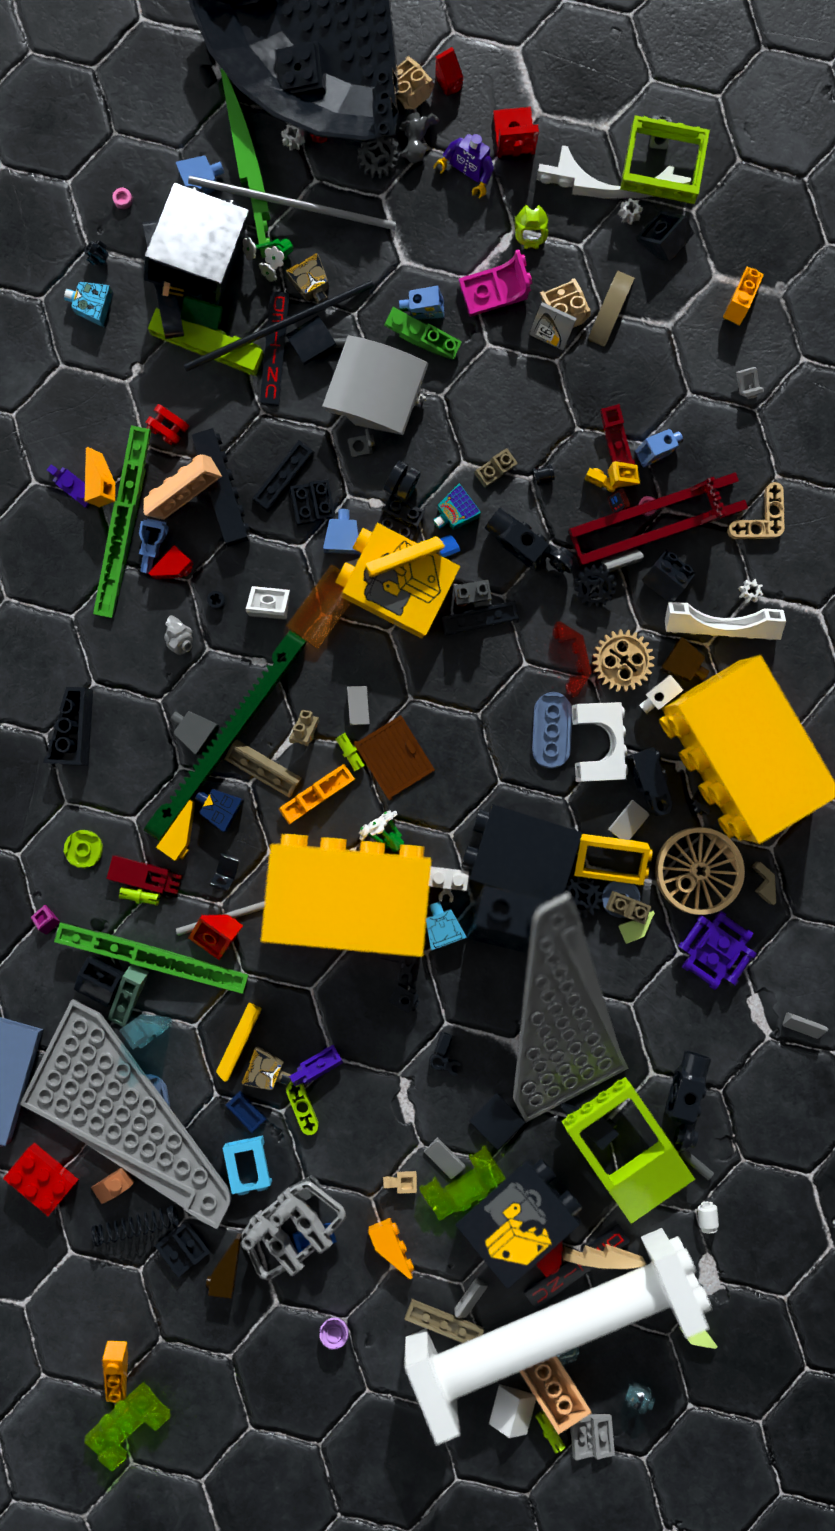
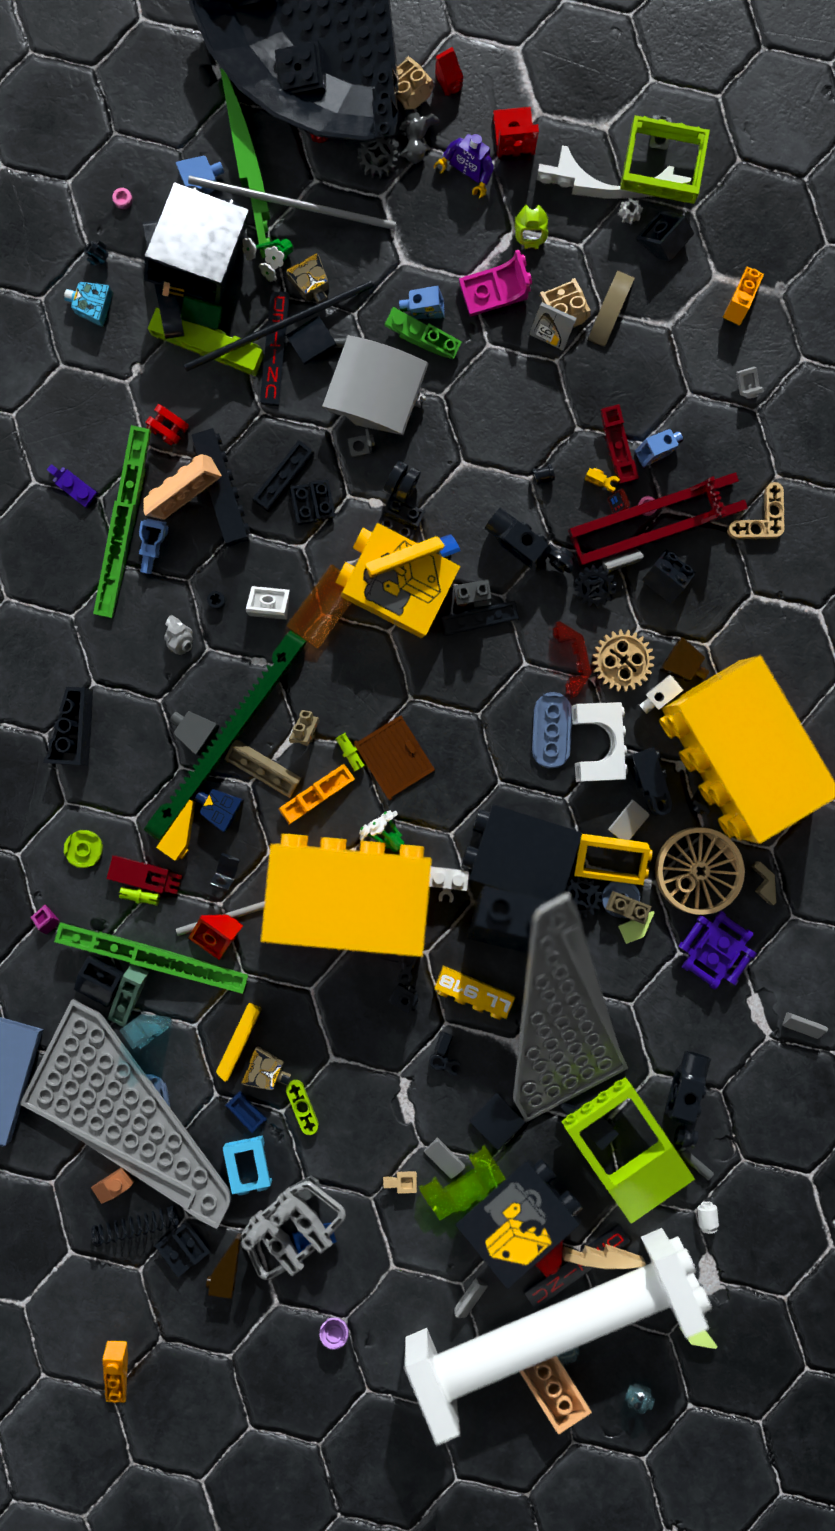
(40, 1179): red brick -> none
(98, 480): light orange slope -> none
(122, 1421): clear neon green bracket -> none
(172, 565): red slope -> none
(288, 139): white gear -> none
(316, 1066): dark purple hinge -> none
(341, 534): medium blue torso -> none
(358, 705): light grey slope -> none
(387, 1244): light orange slope -> none
(442, 1322): dark tan plate -> none
(443, 927): medium azure torso -> none
(456, 509): torso -> none
(472, 991): none -> yellow brick
(495, 468): dark tan slope -> none
(512, 1411): white slope -> none
(549, 1432): lime pin -> none
(593, 1437): light grey slope -> none
(623, 474): yellow slope -> none
(747, 586): white gear -> none
(763, 624): white arch -> none

